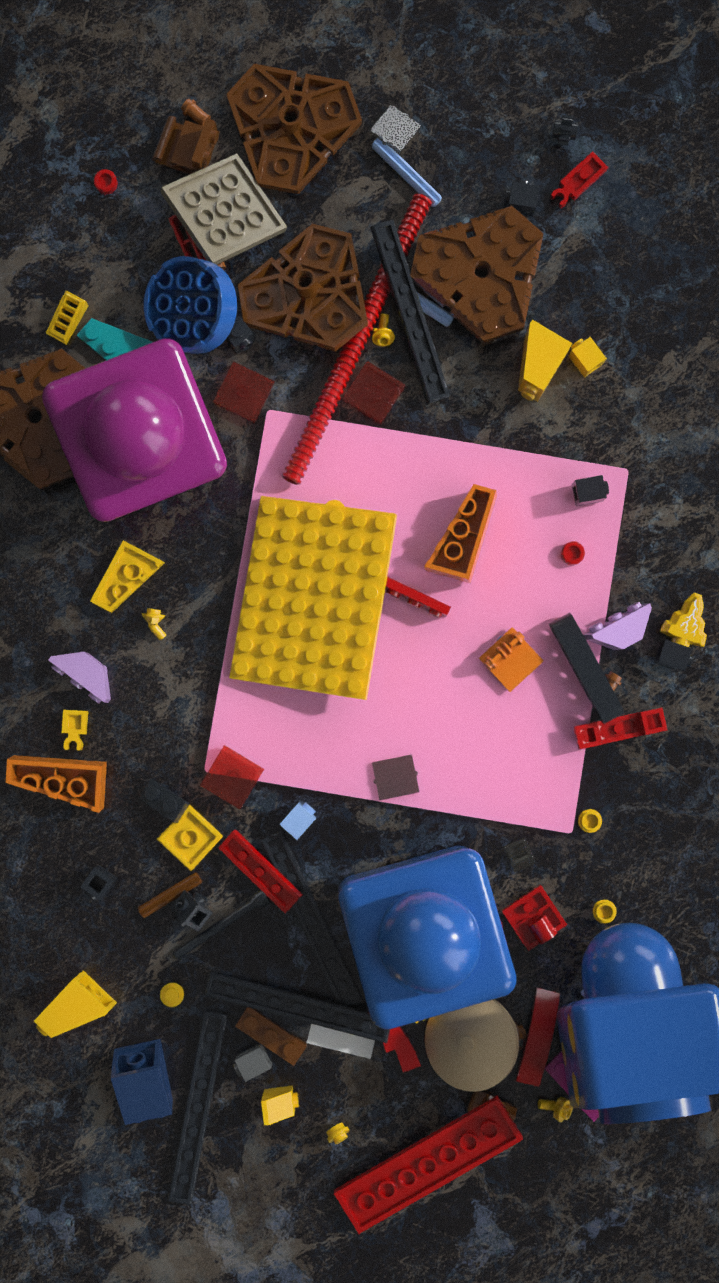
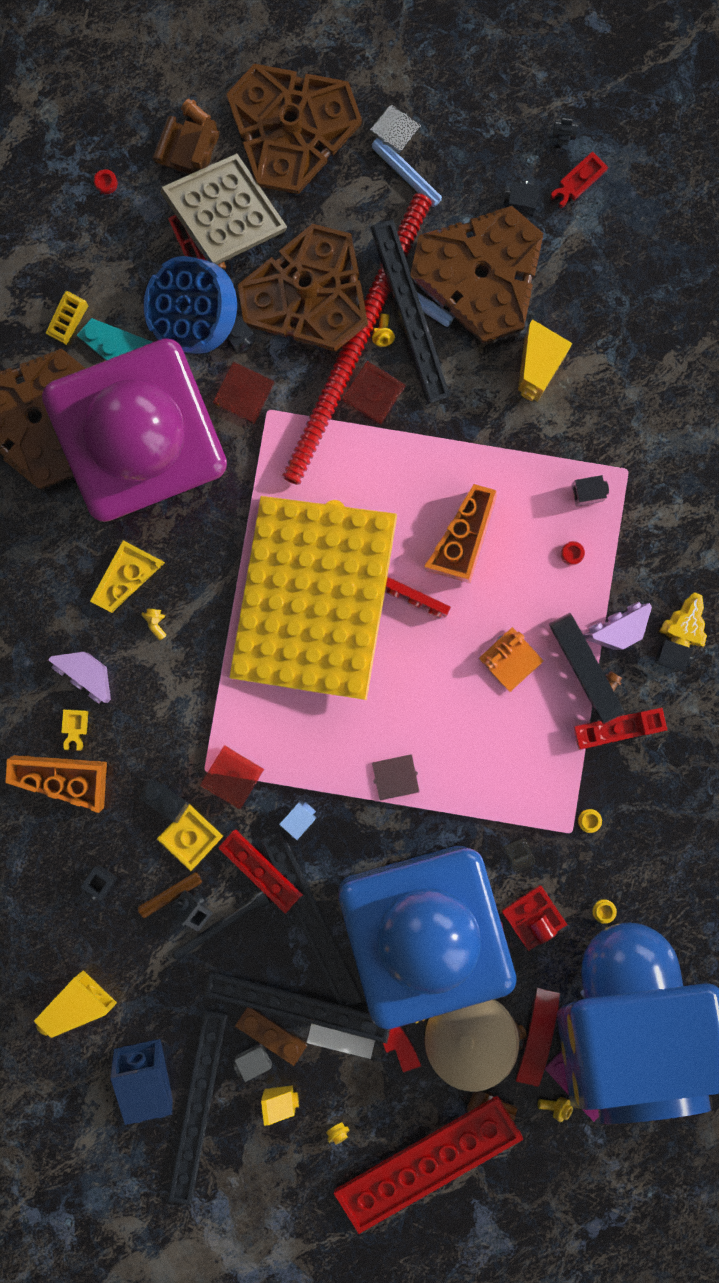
(172, 994): yellow plate -> none
(586, 356): yellow brick -> none

